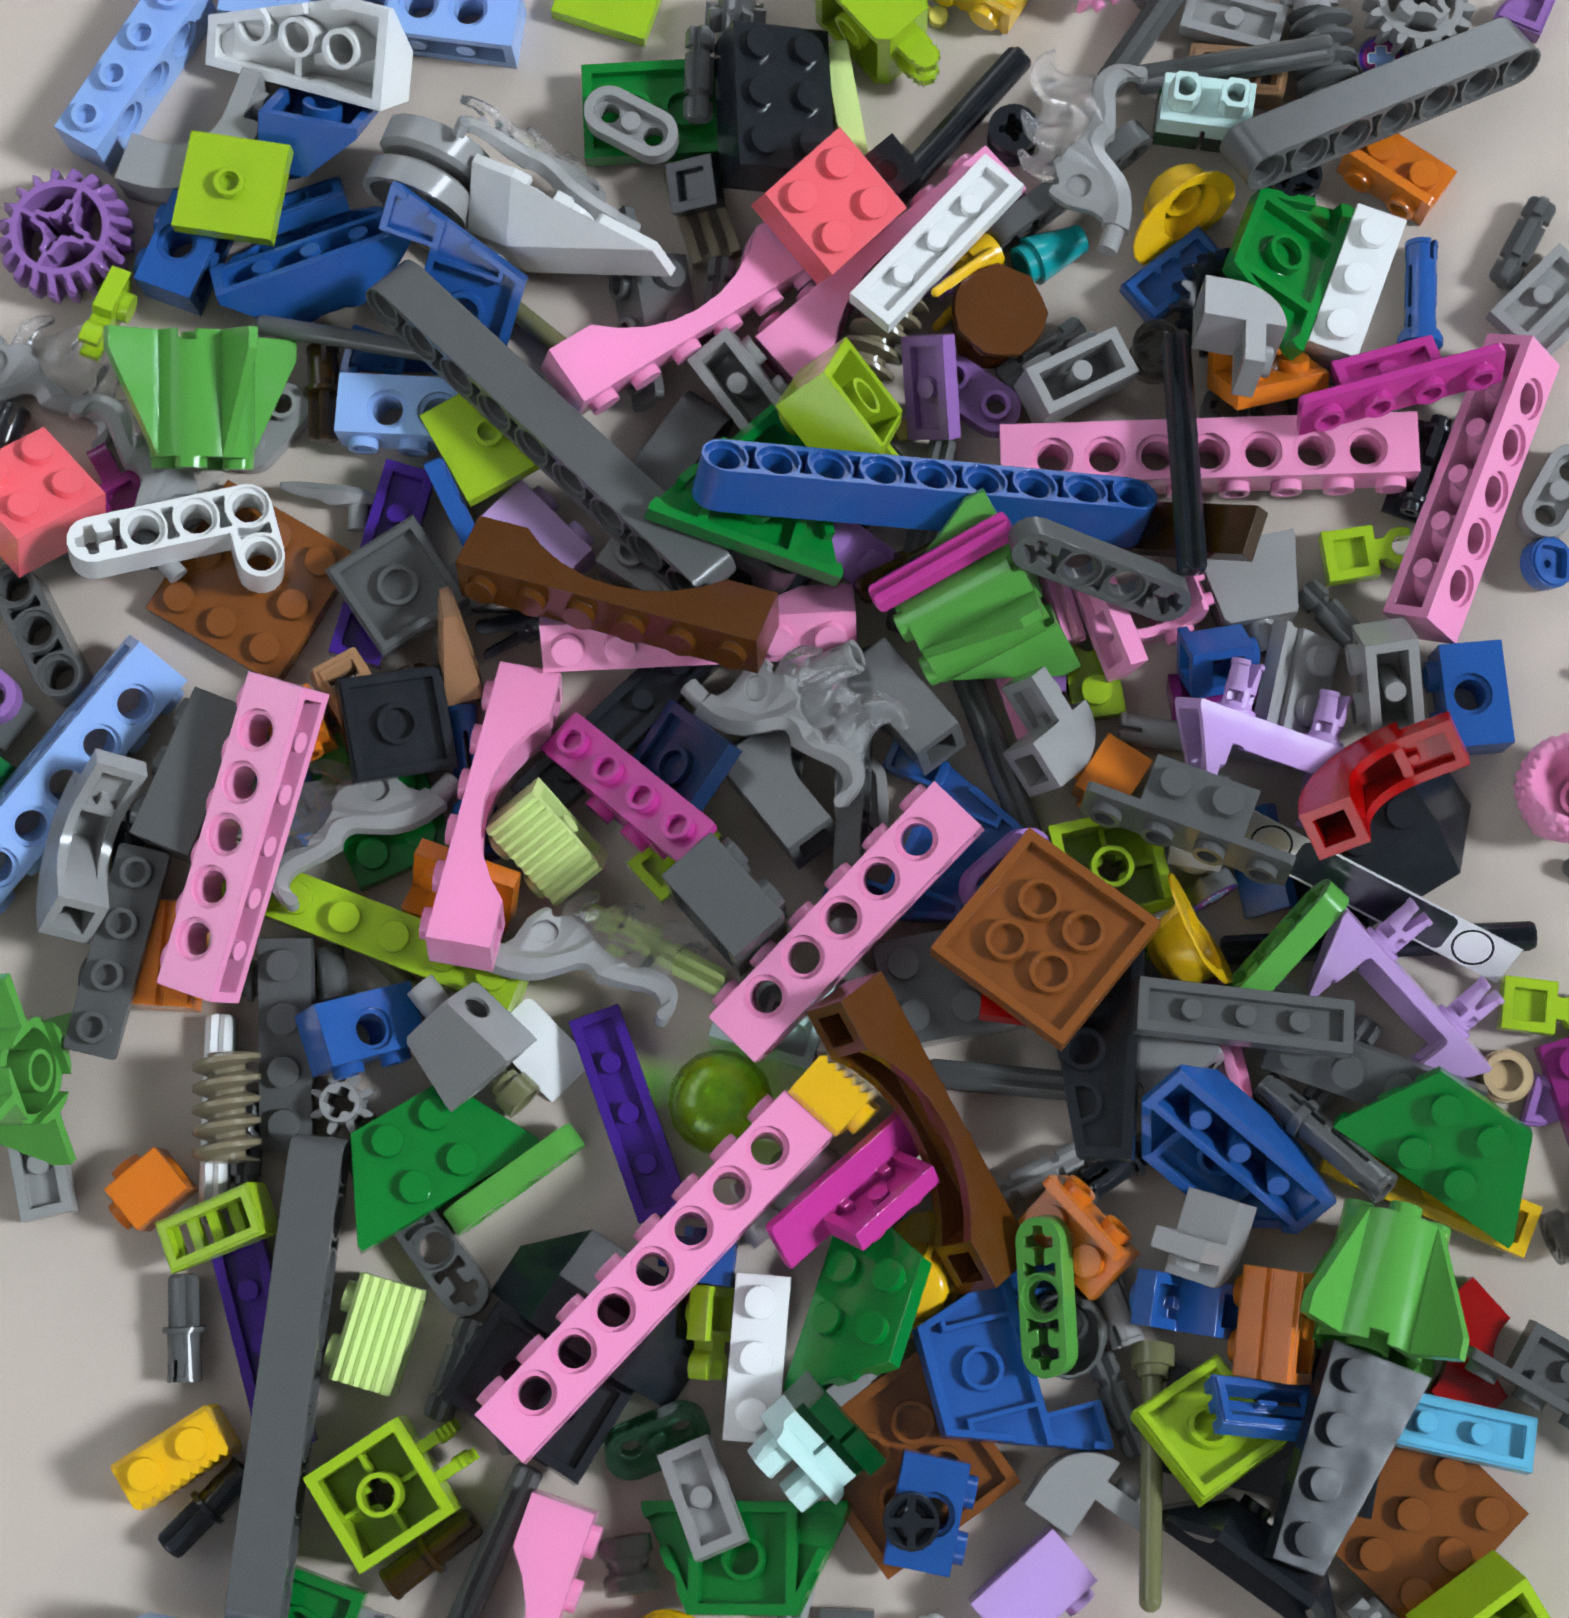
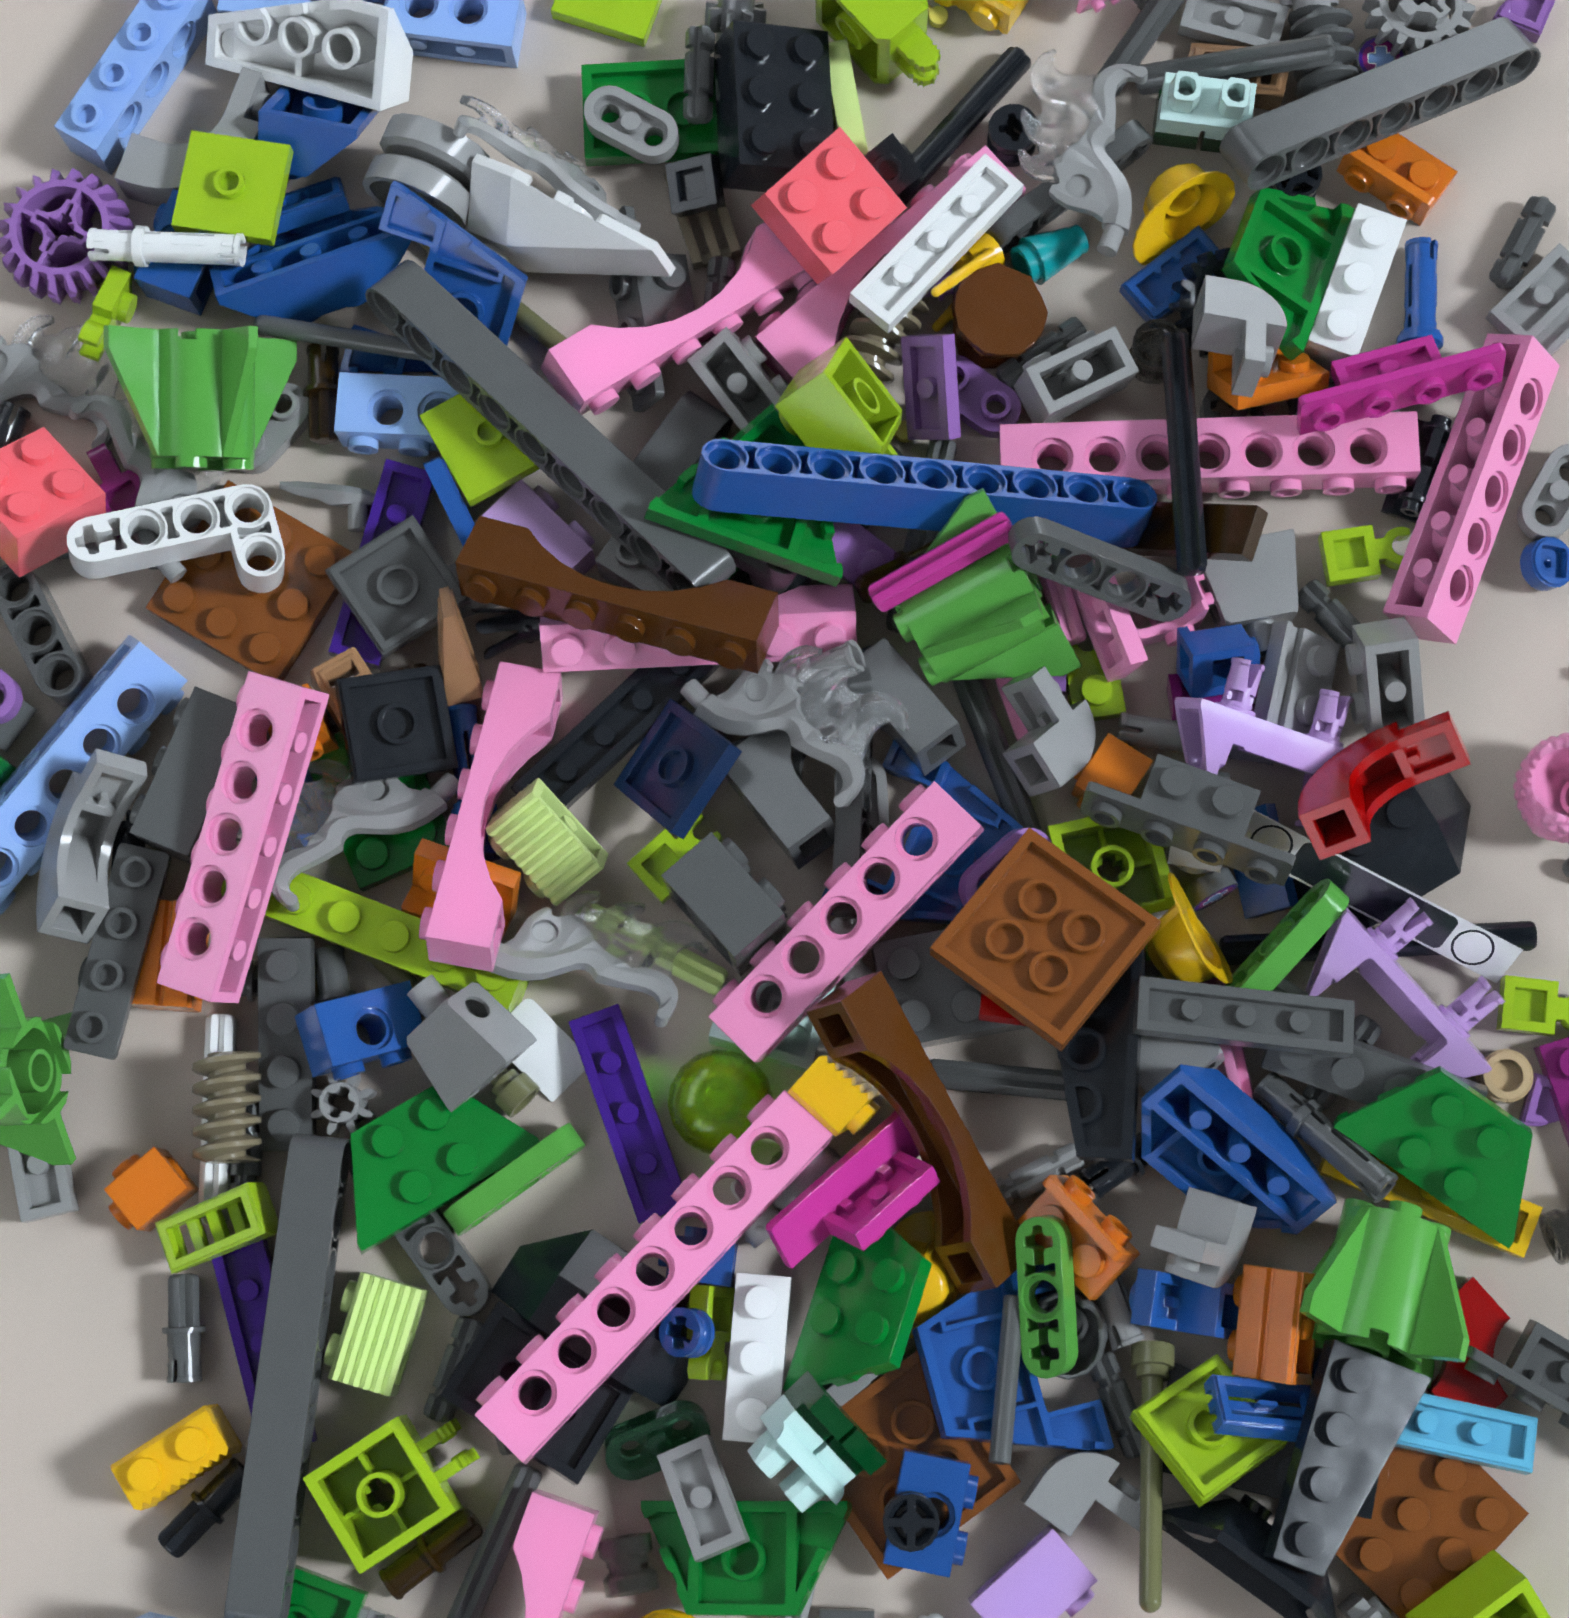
(148, 246): none -> white pin
(627, 791): dark pink bracket -> none
(679, 1345): none -> blue bush
(1006, 1383): none -> dark grey bar
(1481, 671): blue brick -> none

